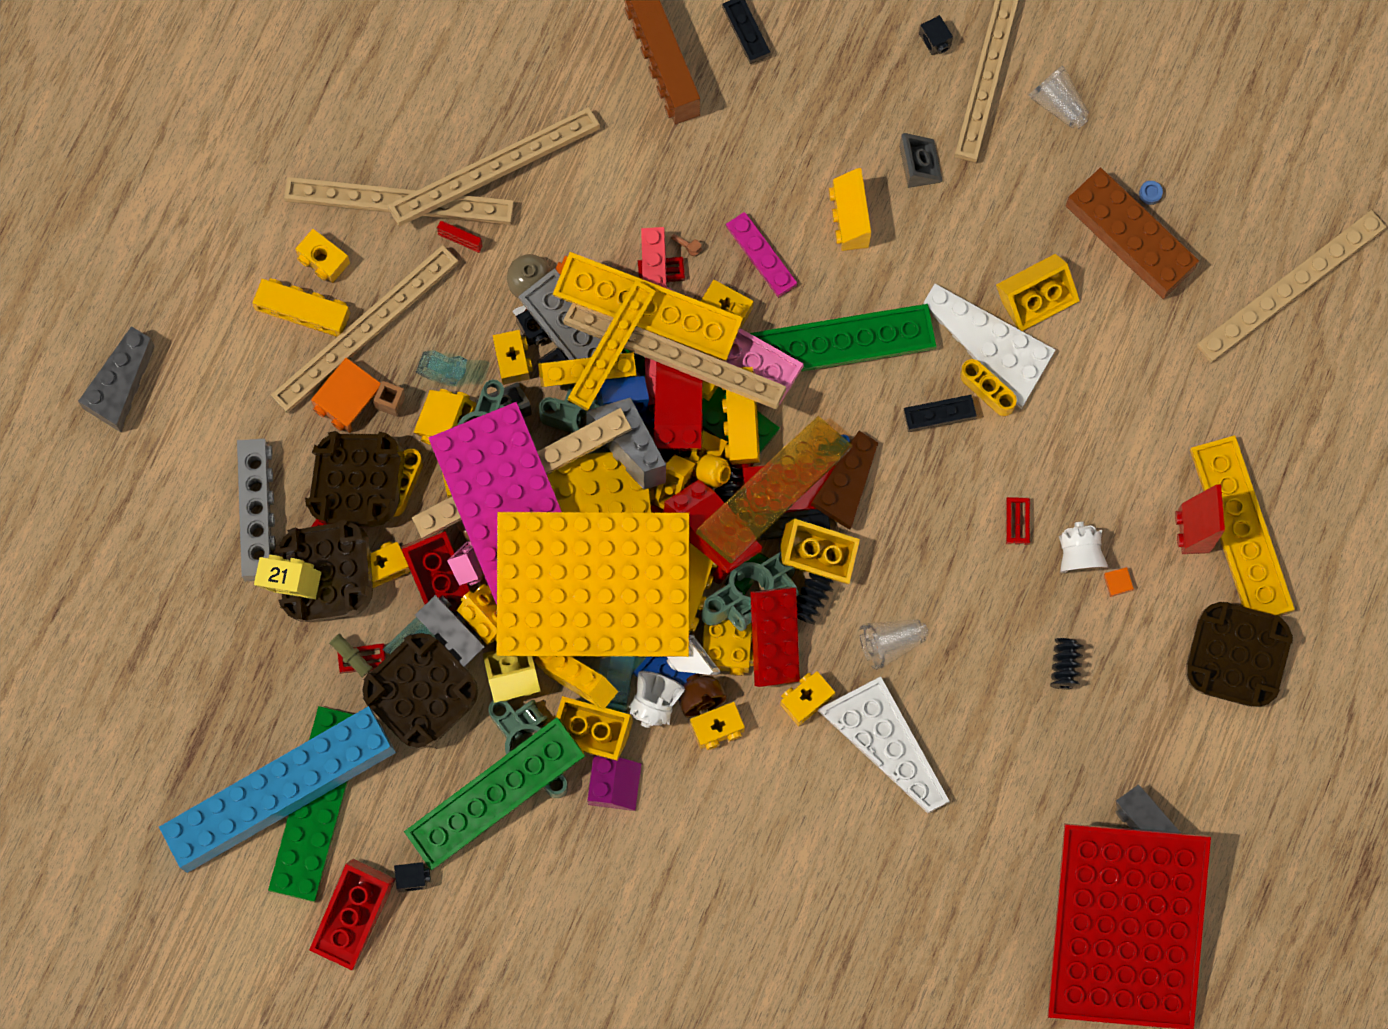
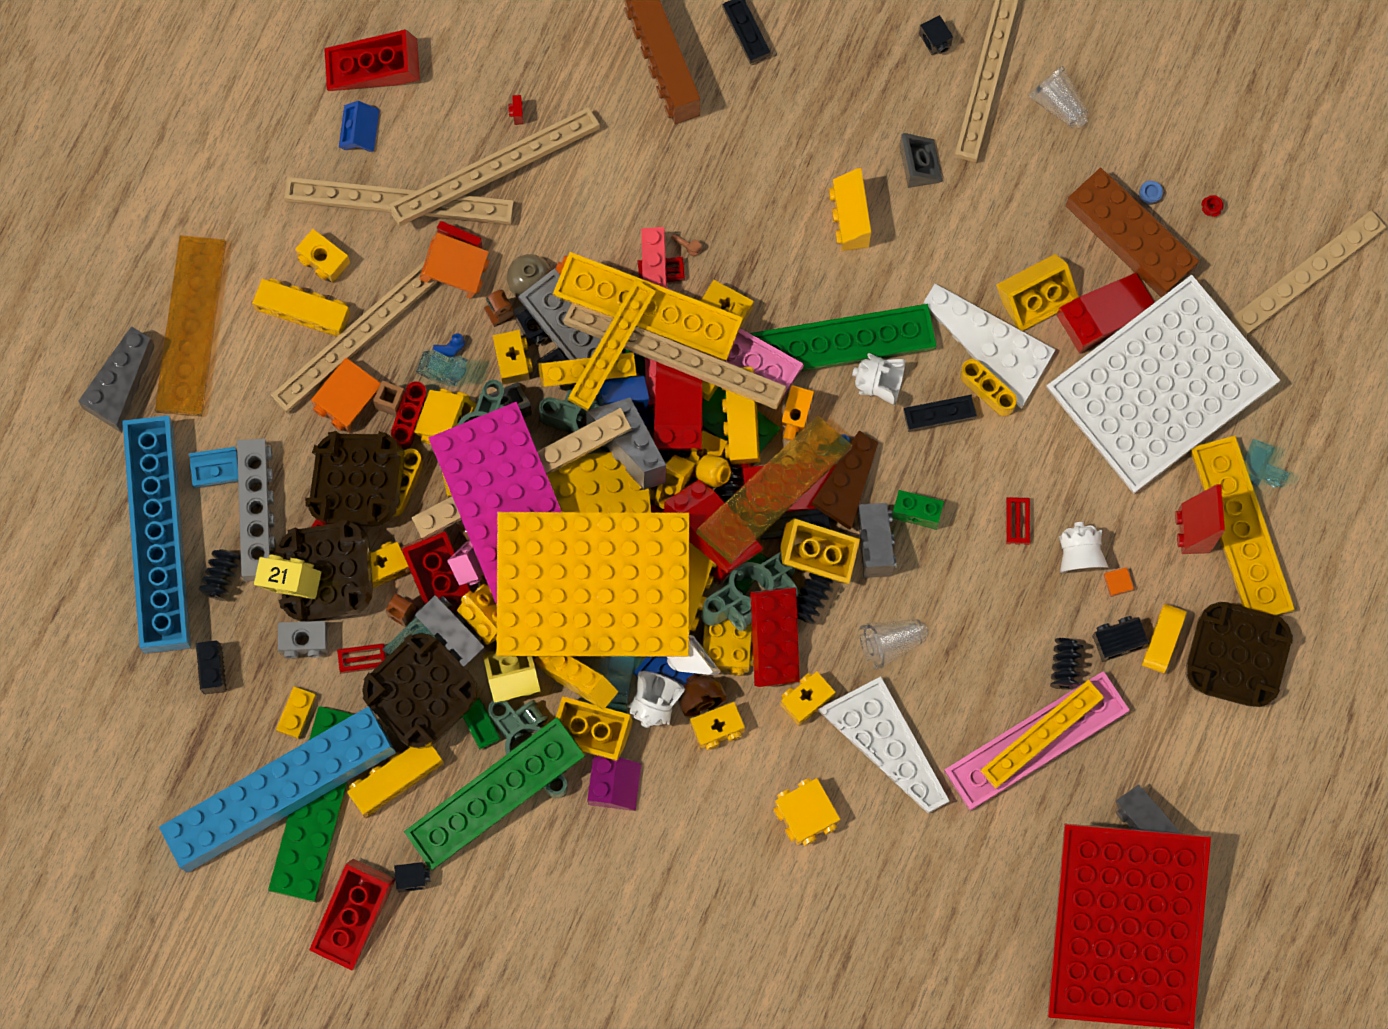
(156, 534): none -> dark azure brick
(190, 326): none -> clear yellow plate
(210, 667): none -> black brick
(214, 467): none -> dark azure plate
(219, 573): none -> black piece
(290, 632): none -> light grey brick
(296, 712): none -> yellow plate
(350, 655): olive pin -> none
(359, 126): none -> blue panel
(373, 62): none -> red slope
(393, 778): none -> yellow brick
(401, 610): none -> dark orange leg
(409, 404): none -> red beam
(453, 347): none -> blue arm
(455, 264): none -> orange panel
(481, 725): none -> green tile
(498, 308): none -> dark orange leg
(516, 109): none -> red plate
(761, 254): dark pink plate -> none
(798, 402): none -> light orange torso
(806, 812): none -> yellow brick
(876, 540): none -> flat silver wedge
(880, 377): none -> white hat
(917, 509): none -> green brick
(976, 789): none -> bright pink plate
(1041, 734): none -> yellow plate
(1103, 311): none -> red slope
(1120, 638): none -> black brick
(1162, 384): none -> white plate
(1164, 638): none -> yellow beam
(1212, 200): none -> red plate
(1257, 465): none -> clear light blue brick

